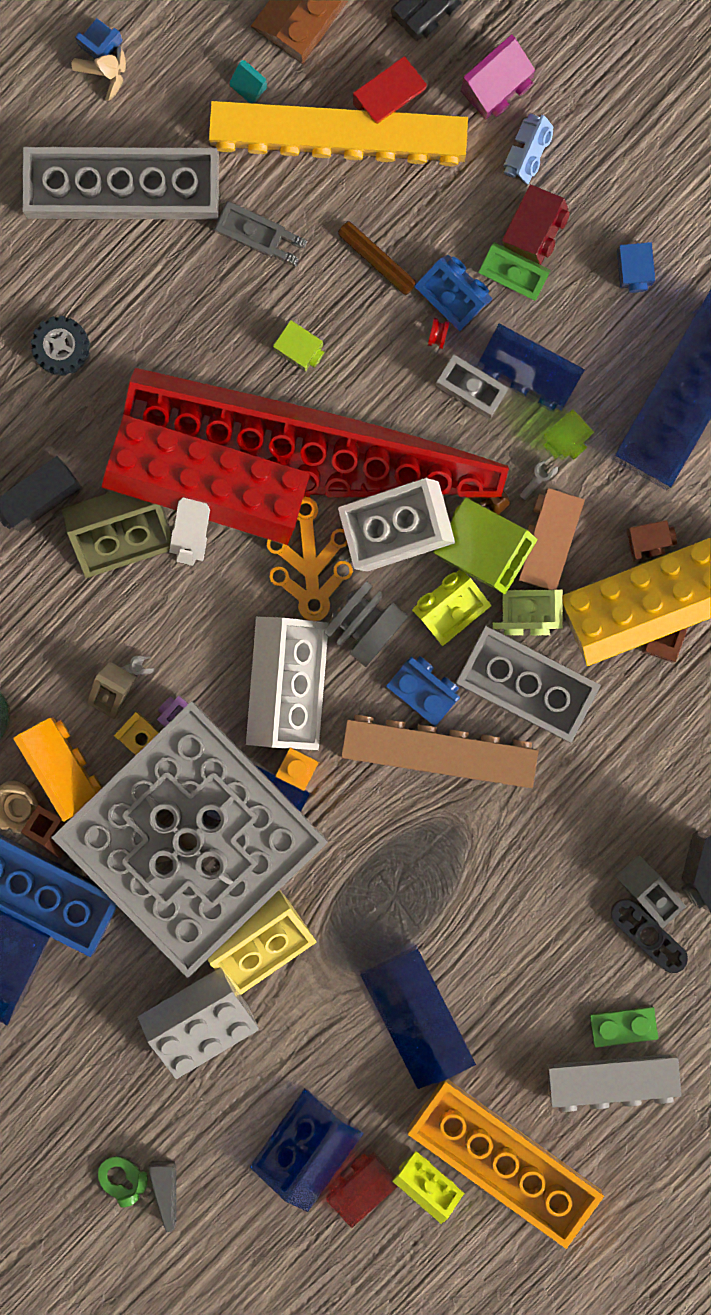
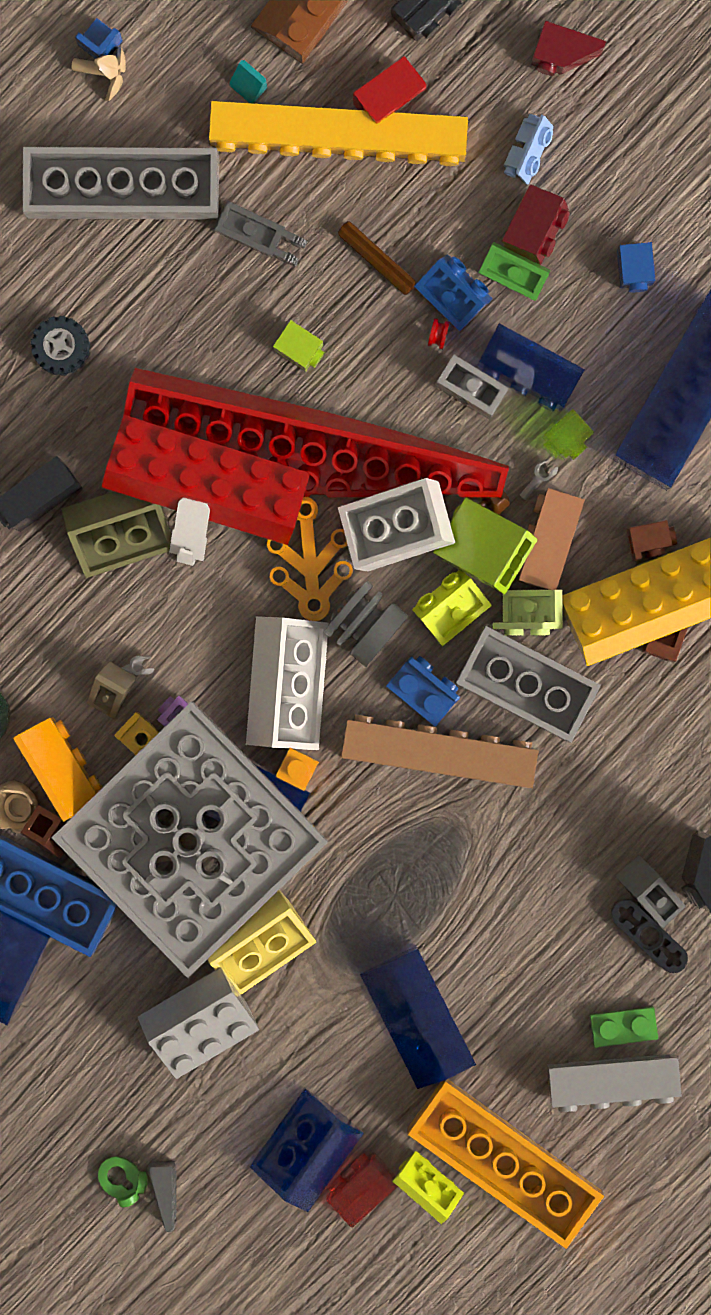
(498, 78): slope -> none
(564, 49): none -> dark red slope

